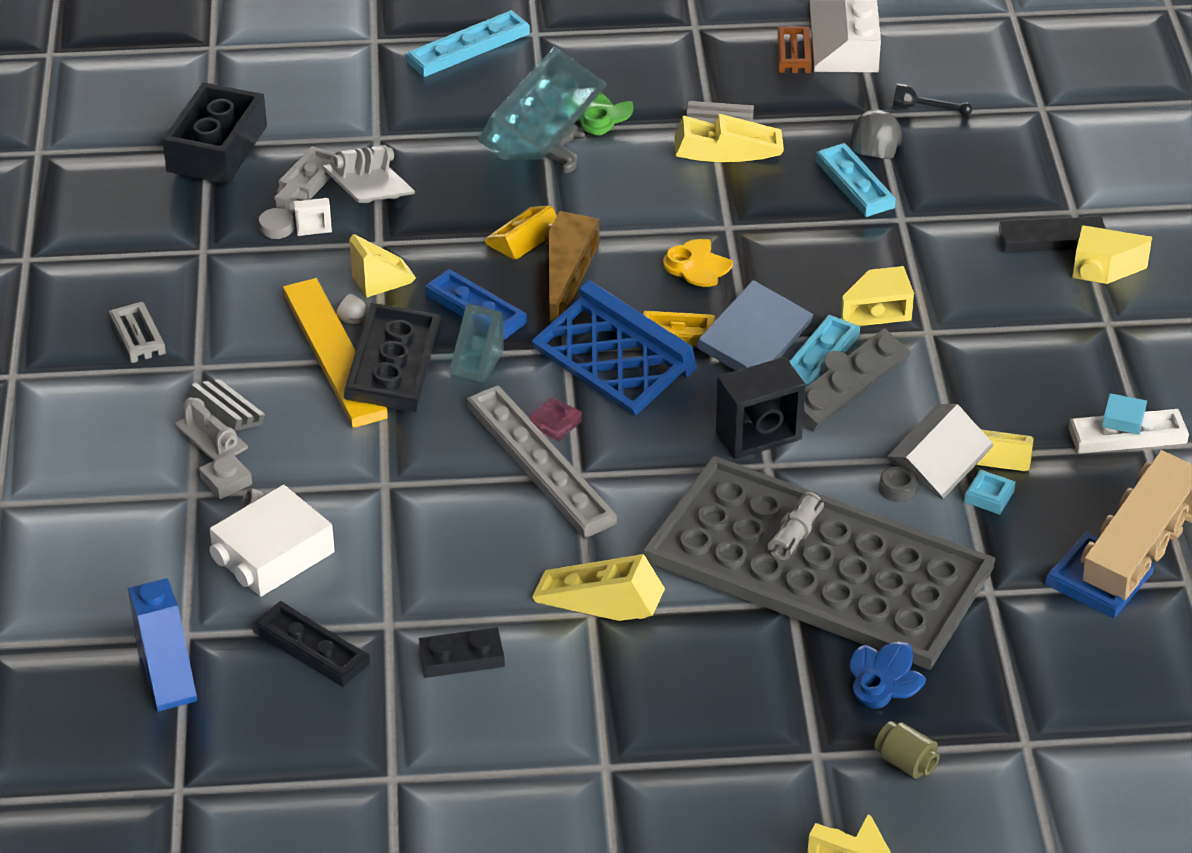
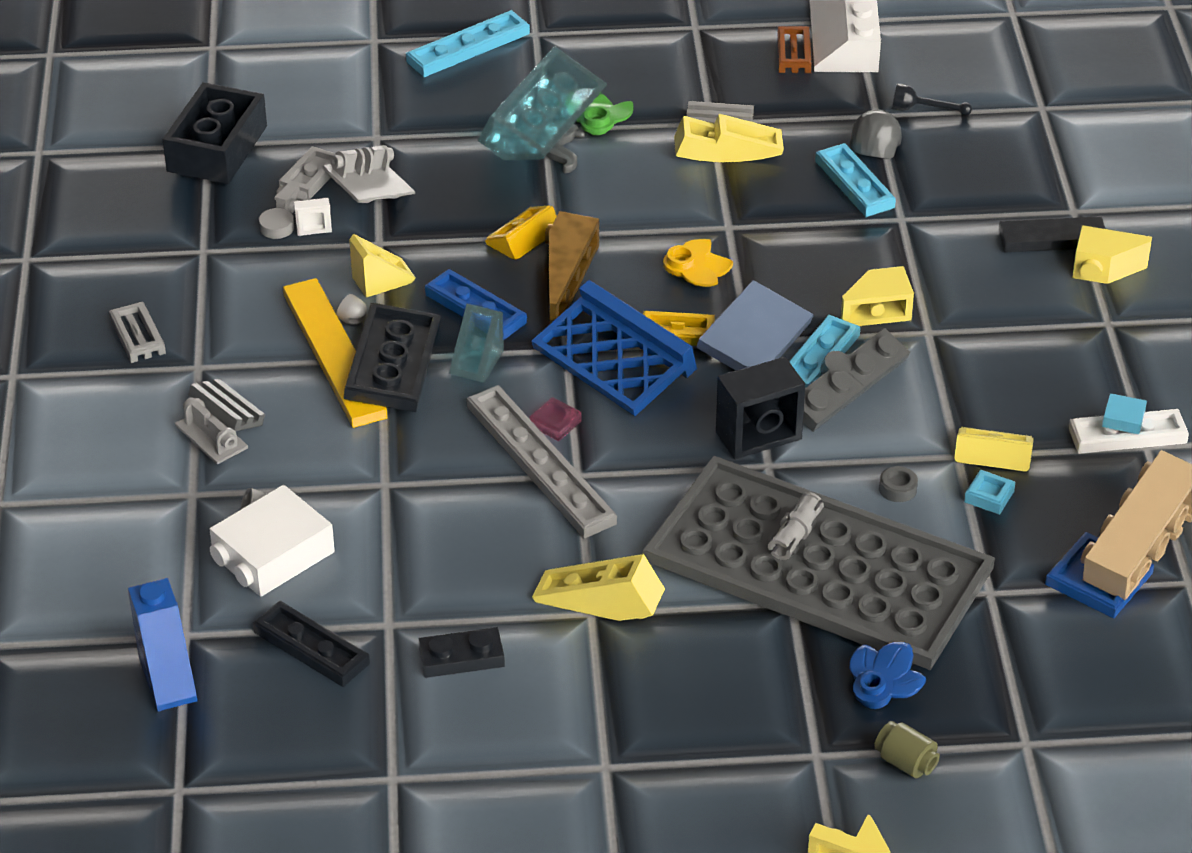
(225, 476): light grey plate -> none
(942, 448): slope -> none

